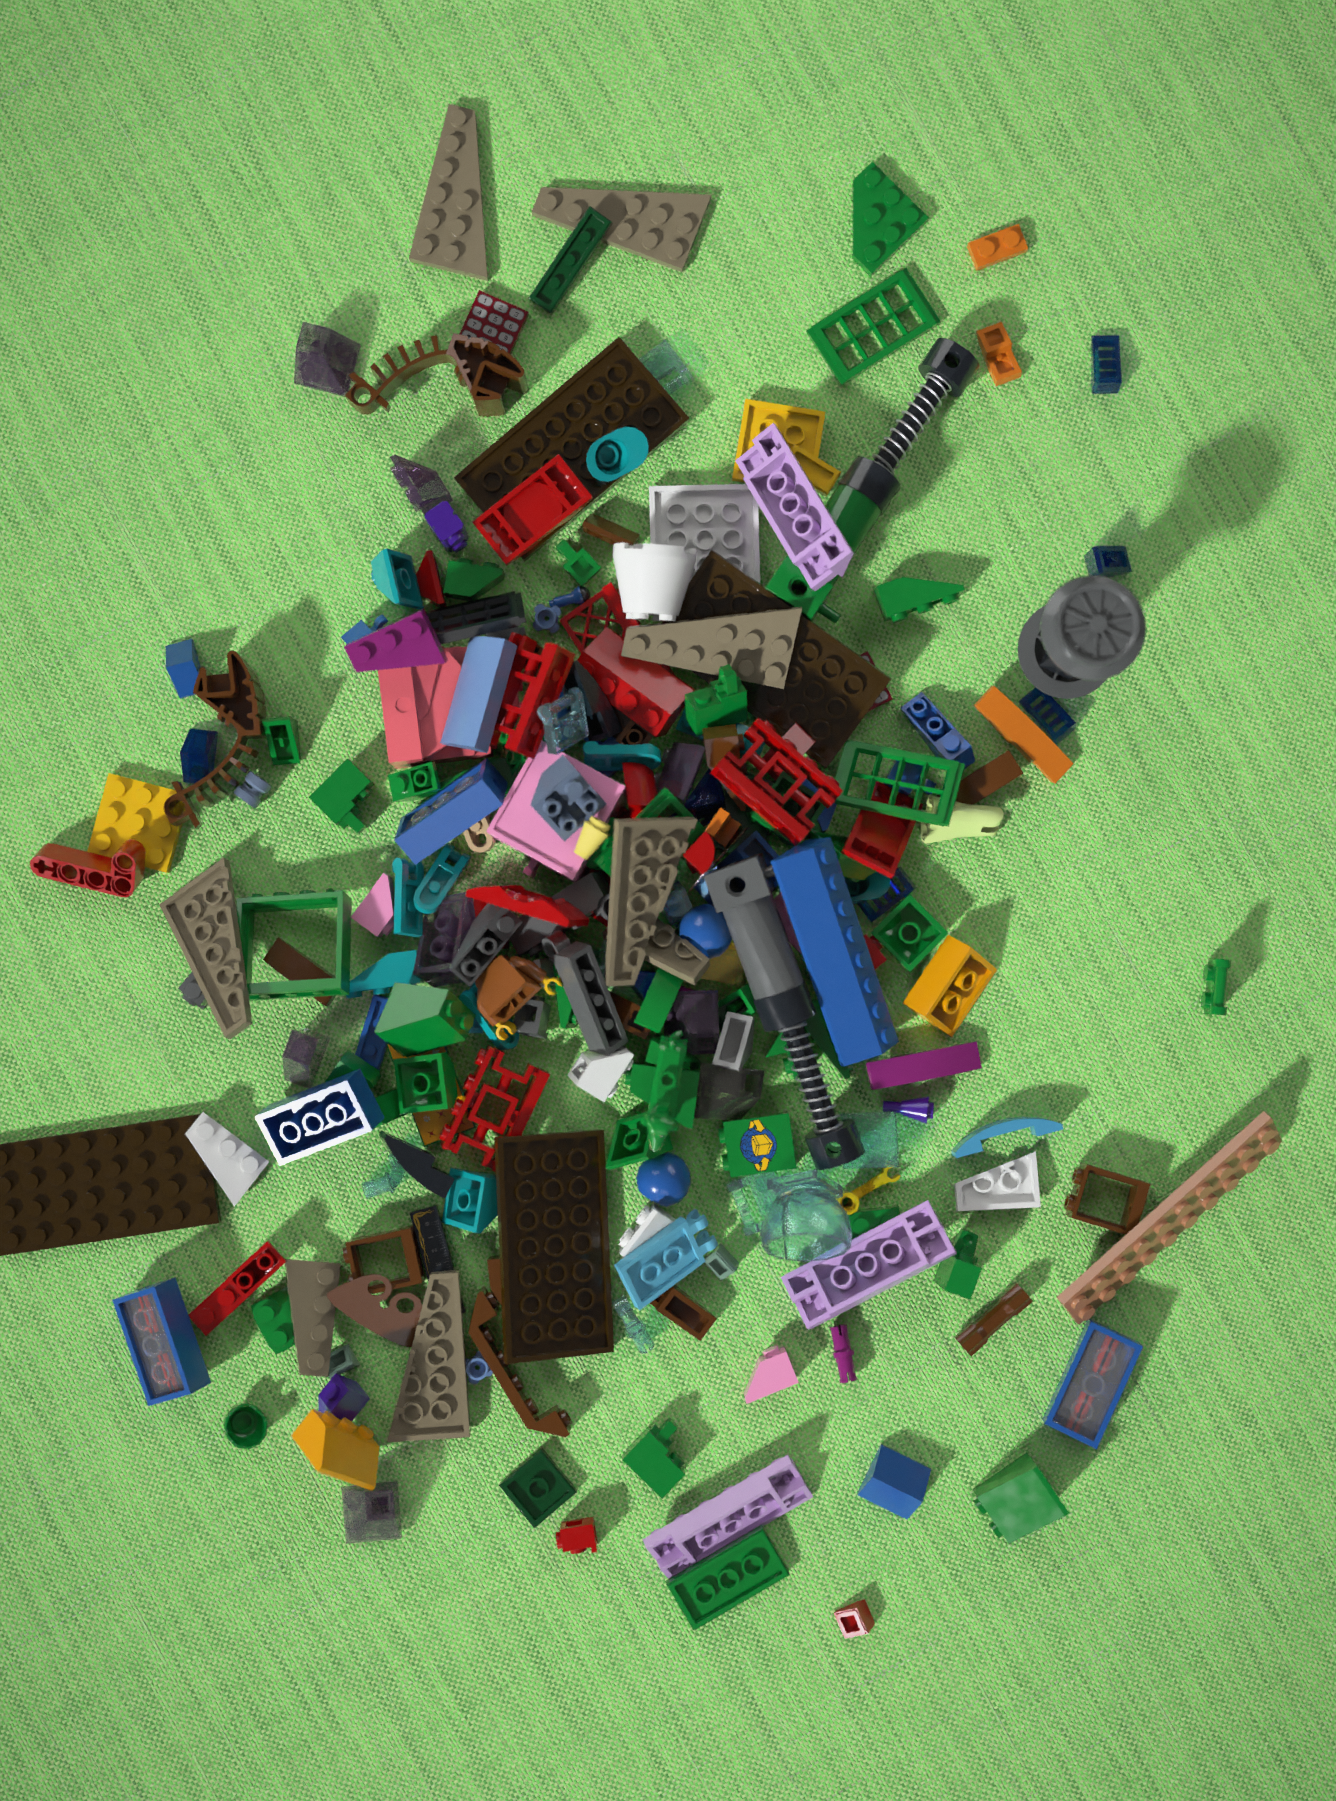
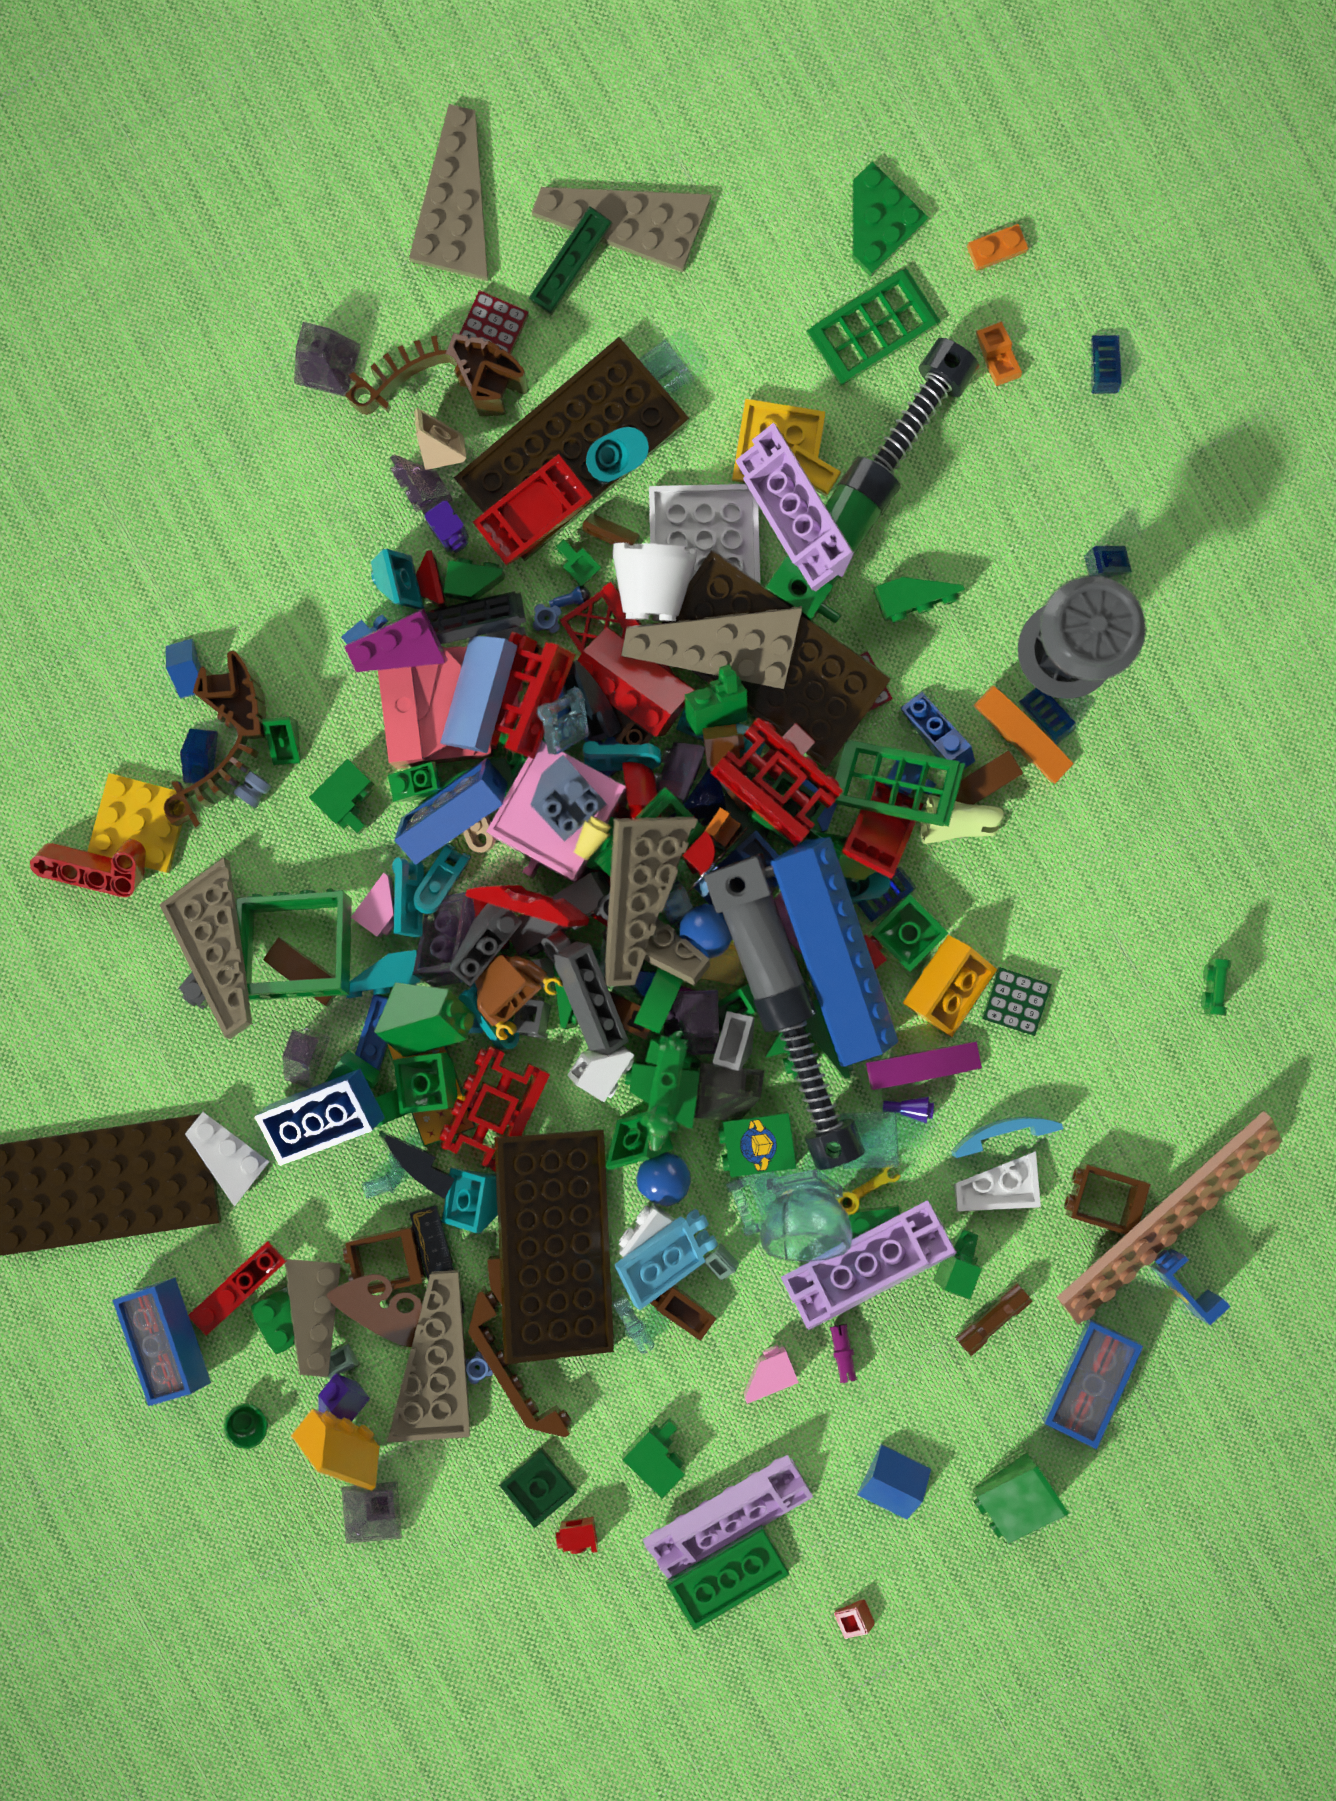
(438, 442): none -> tan slope
(1016, 1001): none -> tile
(1207, 1306): none -> blue panel

